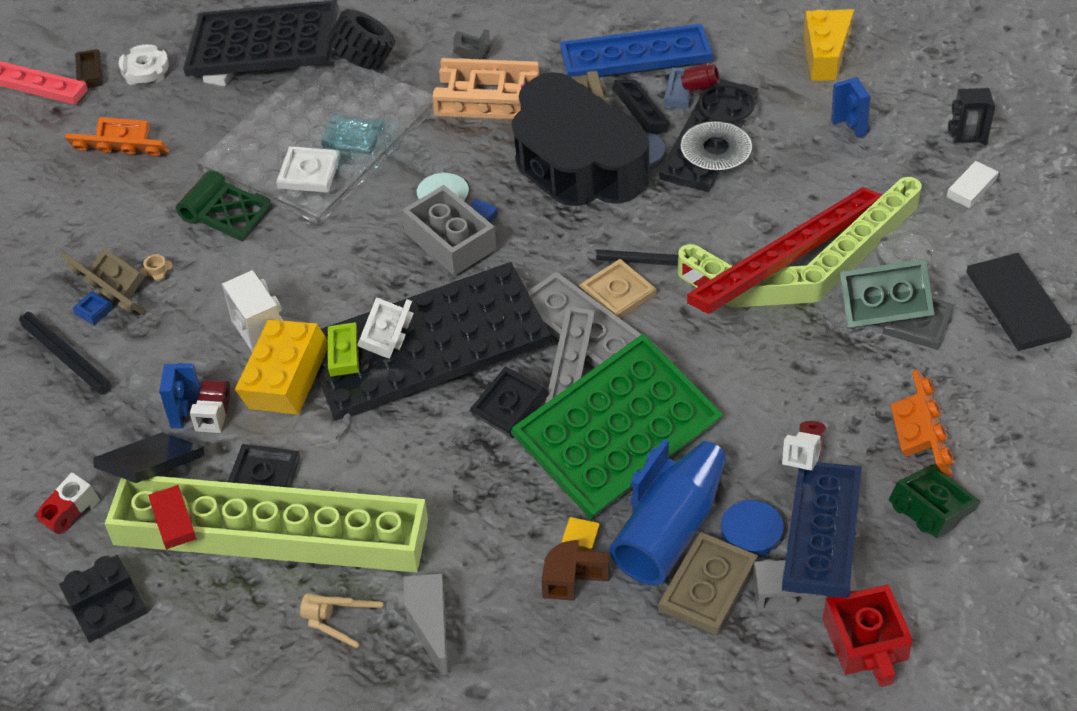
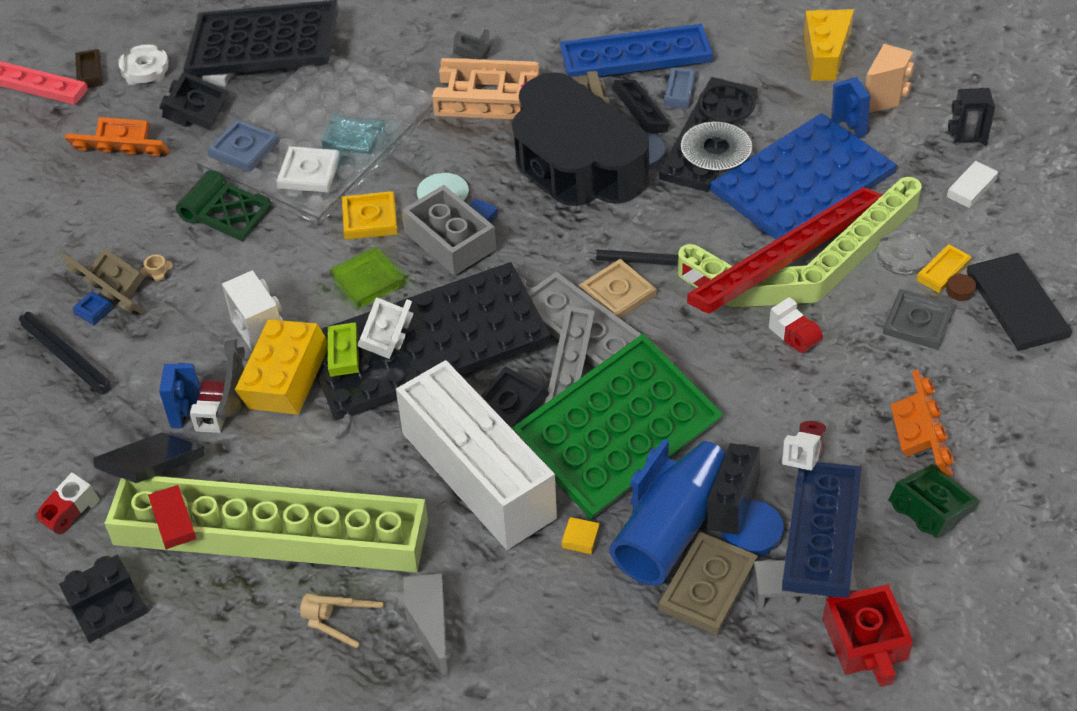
(193, 101): none -> black plate
(231, 401): none -> dark grey piece
(243, 145): none -> sand blue tile
(264, 466): black tile -> none
(361, 39): black tyre -> none
(367, 277): none -> clear neon green tile
(369, 215): none -> yellow tile
(477, 454): none -> white brick
(567, 564): reddish brown brick -> none
(700, 77): dark red brick -> none
(733, 488): none -> black brick
(794, 326): none -> leg
(801, 176): none -> blue plate
(887, 293): sand green slope -> none
(889, 78): none -> light nougat slope
(942, 267): none -> yellow tile
(961, 287): none -> reddish brown tile

